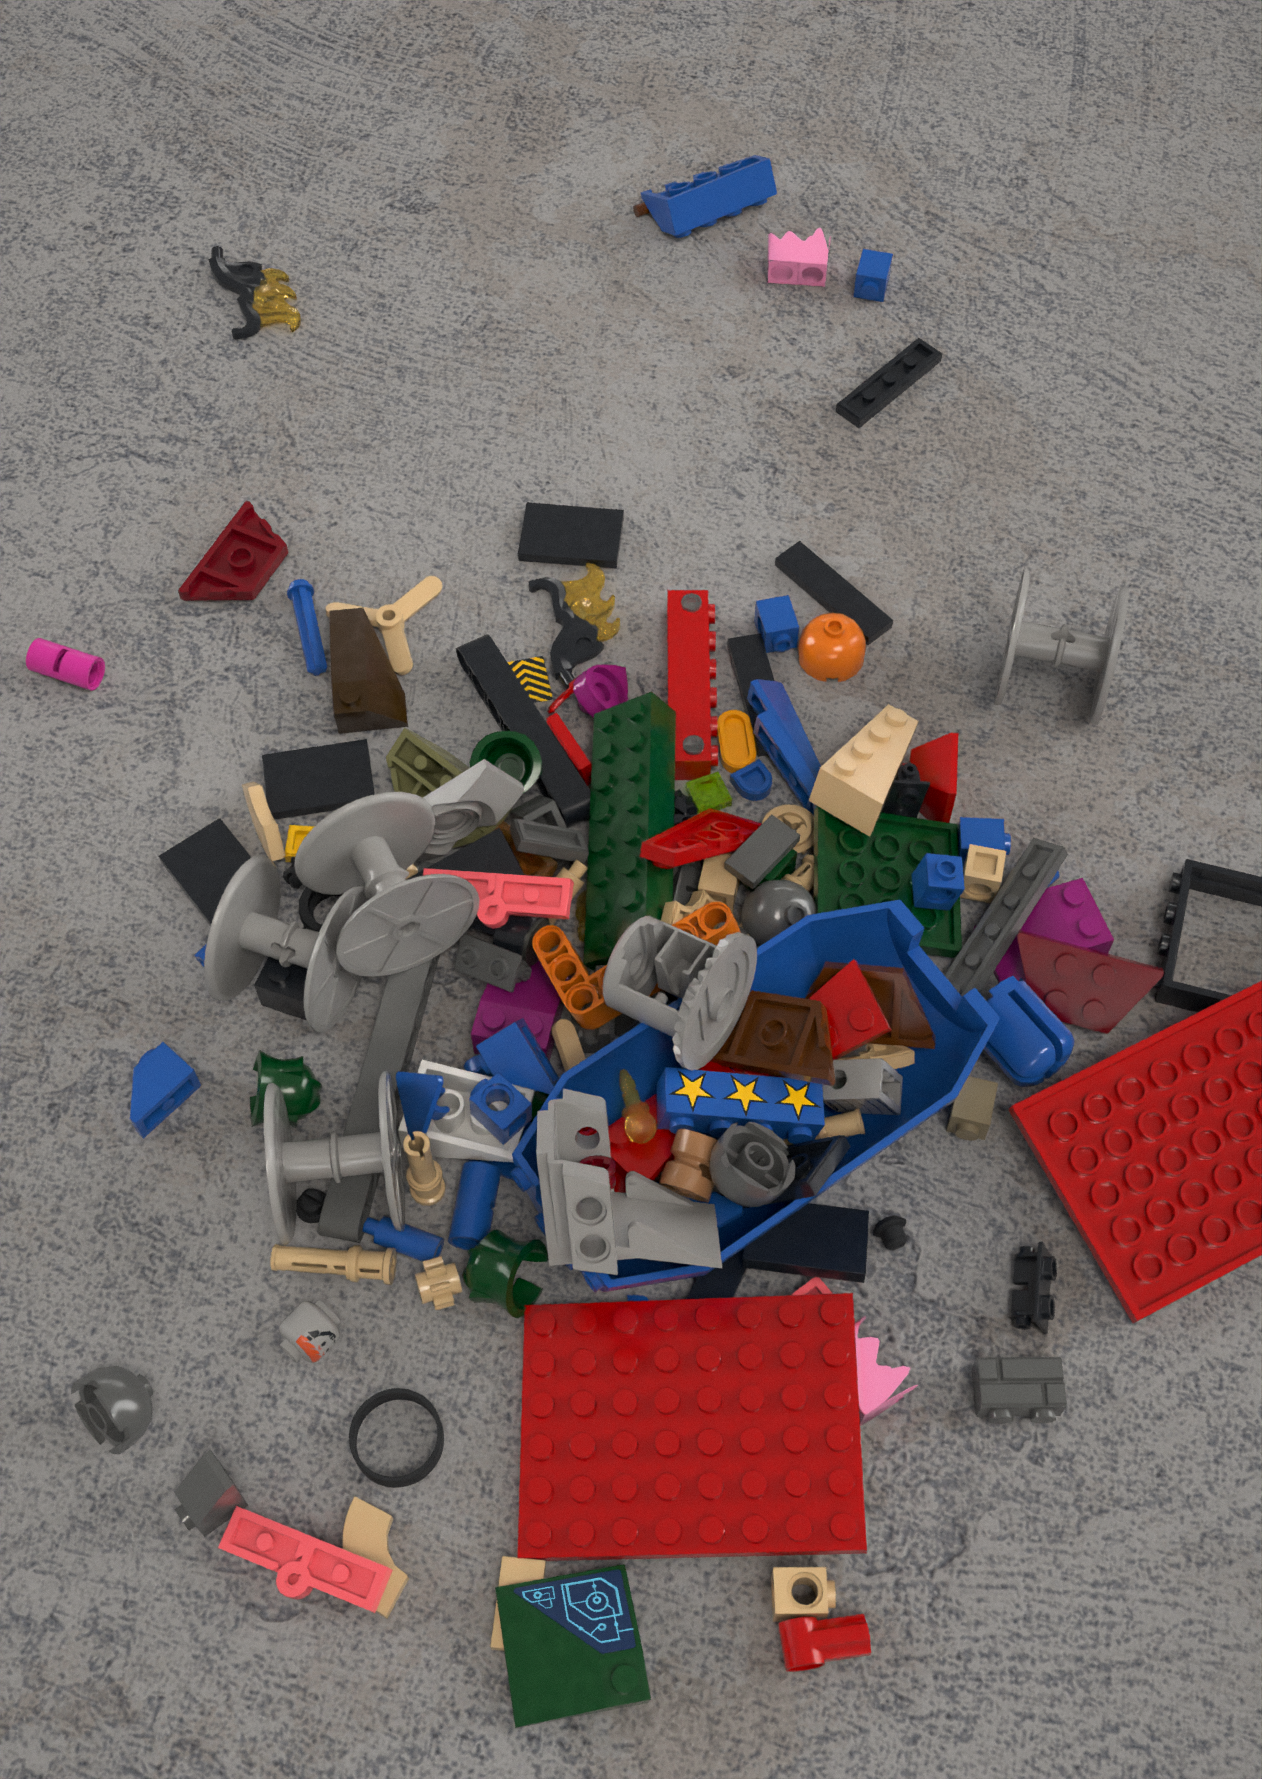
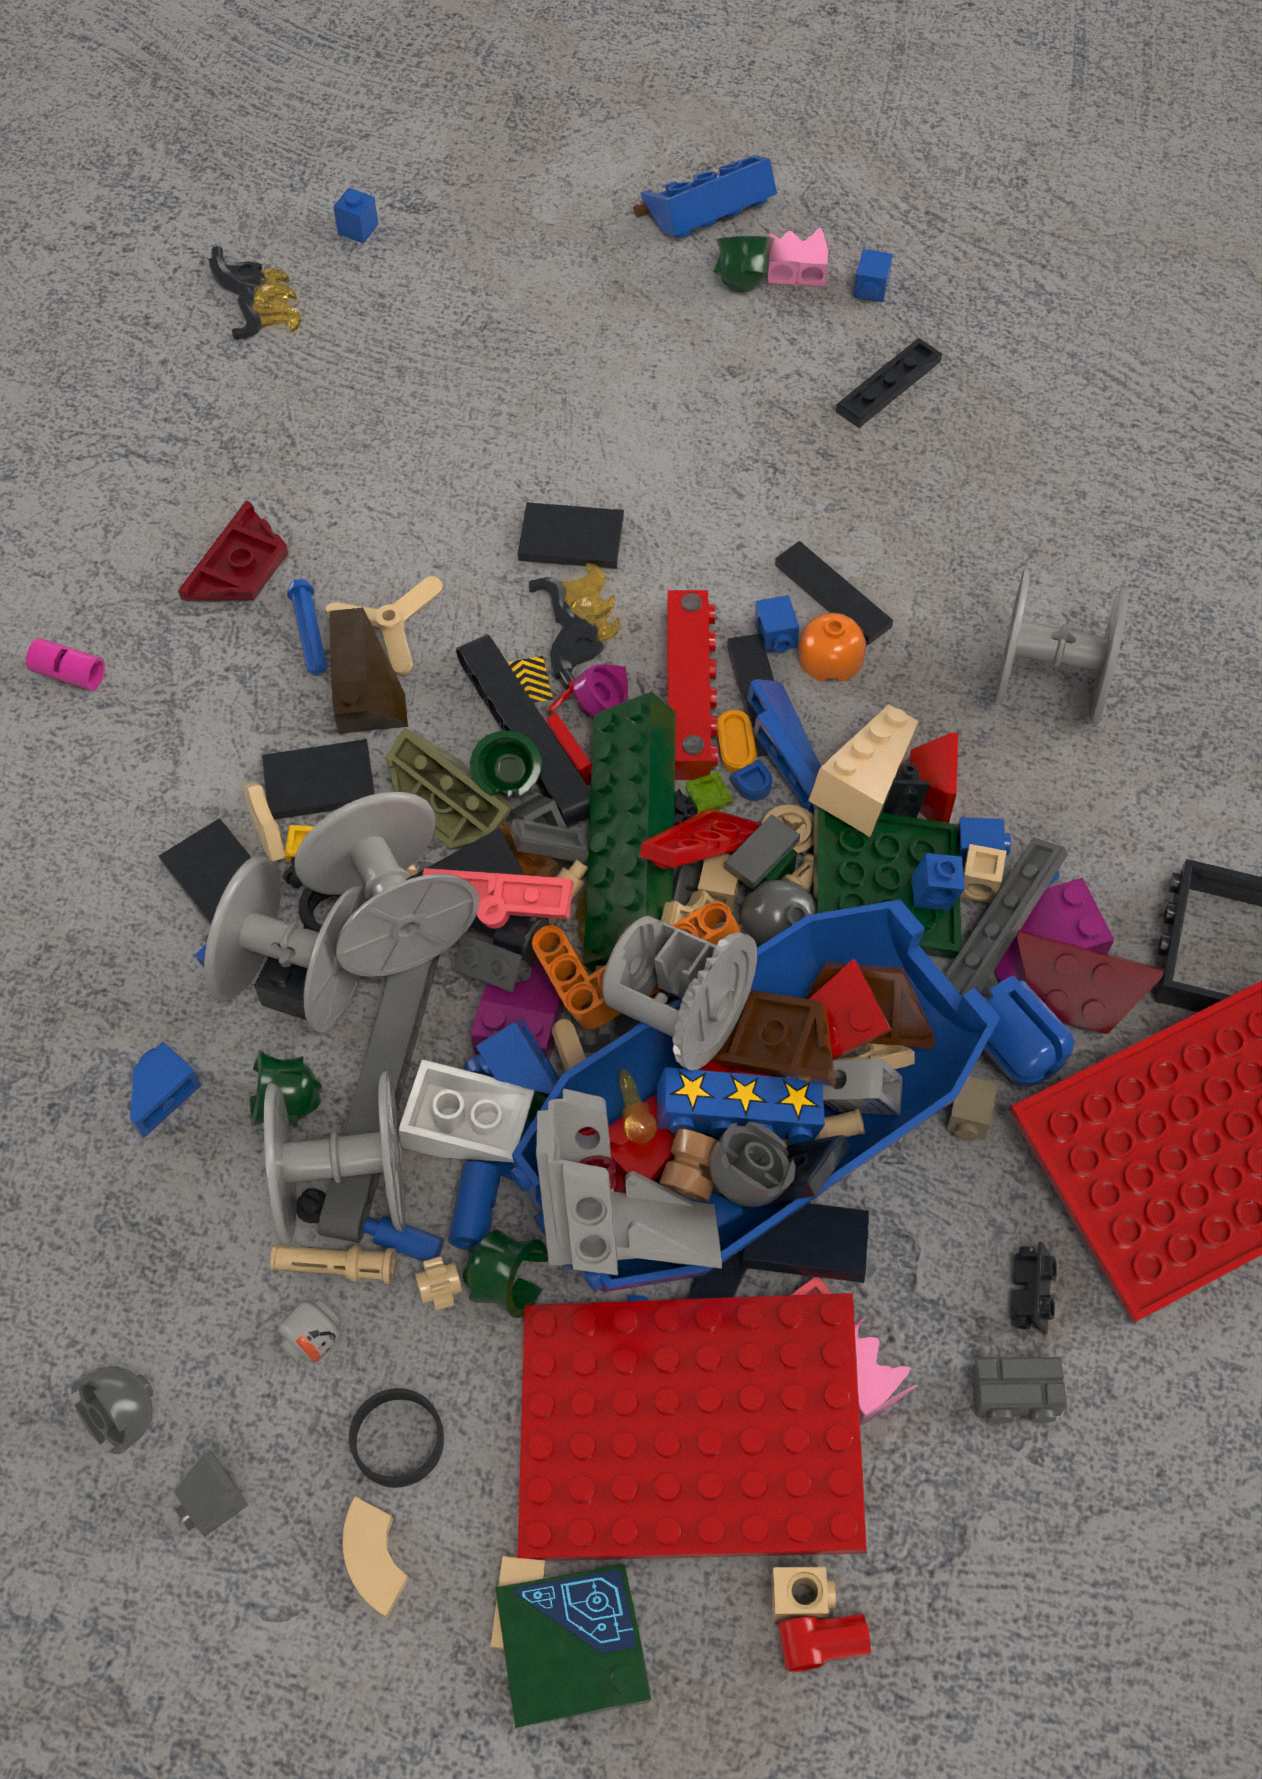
(305, 1561): coral hinge -> none
(356, 215): none -> blue brick
(419, 1099): blue piece -> none
(423, 1172): tan pin -> none
(469, 801): light grey slope -> none
(502, 1123): blue brick -> none
(743, 261): none -> dark green helmet
(891, 1232): black piece -> none

